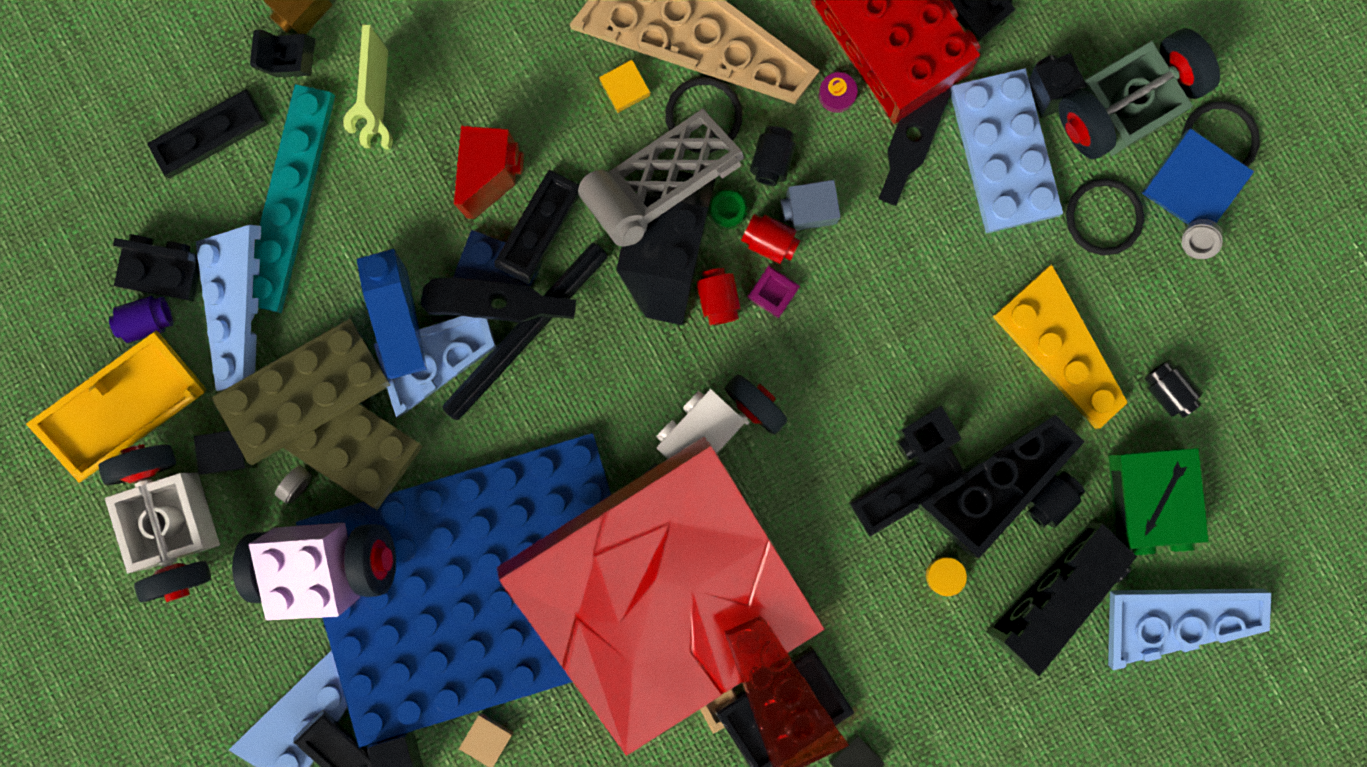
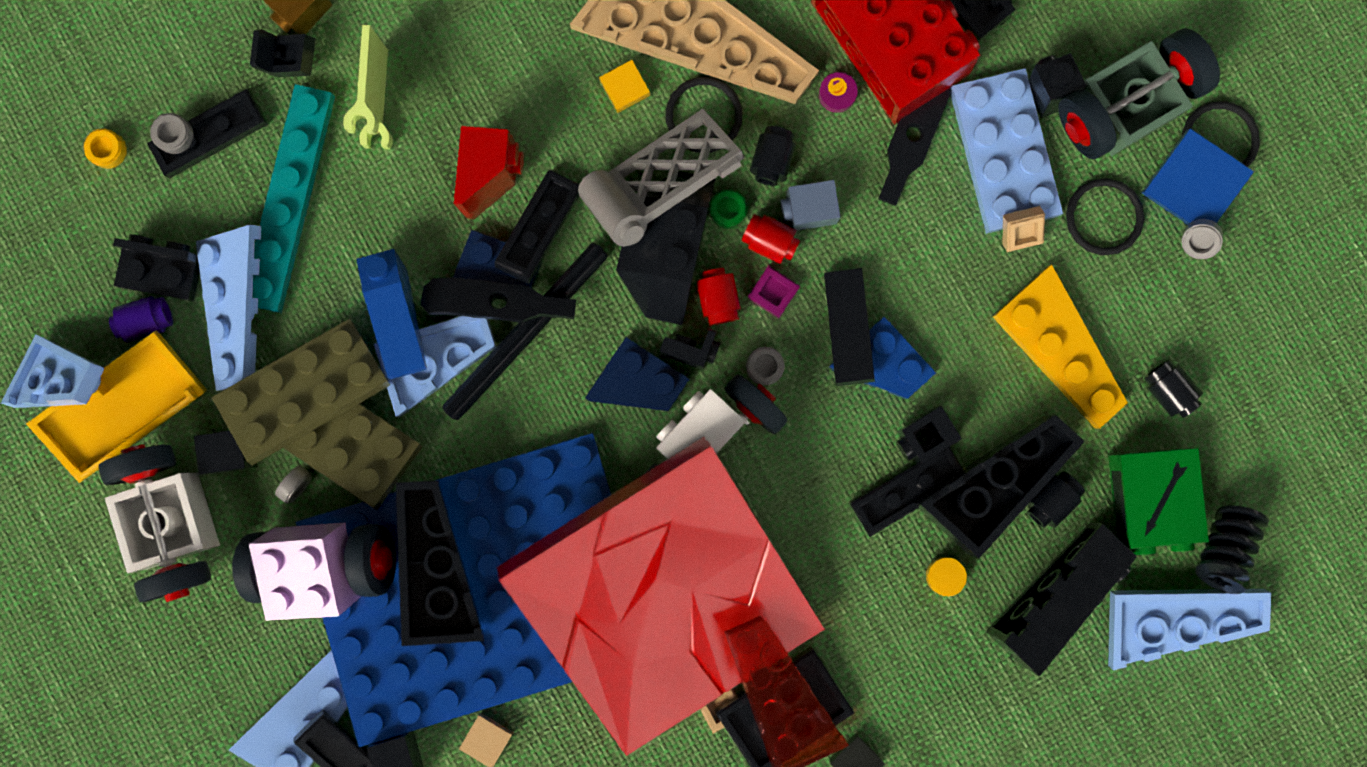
(52, 377): none -> light blue wing
(105, 148): none -> yellow tile
(171, 133): none -> light grey tile
(432, 576): none -> black wedge
(637, 380): none -> dark blue wing
(684, 351): none -> black bracket
(765, 366): none -> light grey tile
(849, 327): none -> black tile
(896, 362): none -> blue wing
(1023, 228): none -> tan tile
(1229, 546): none -> black piece

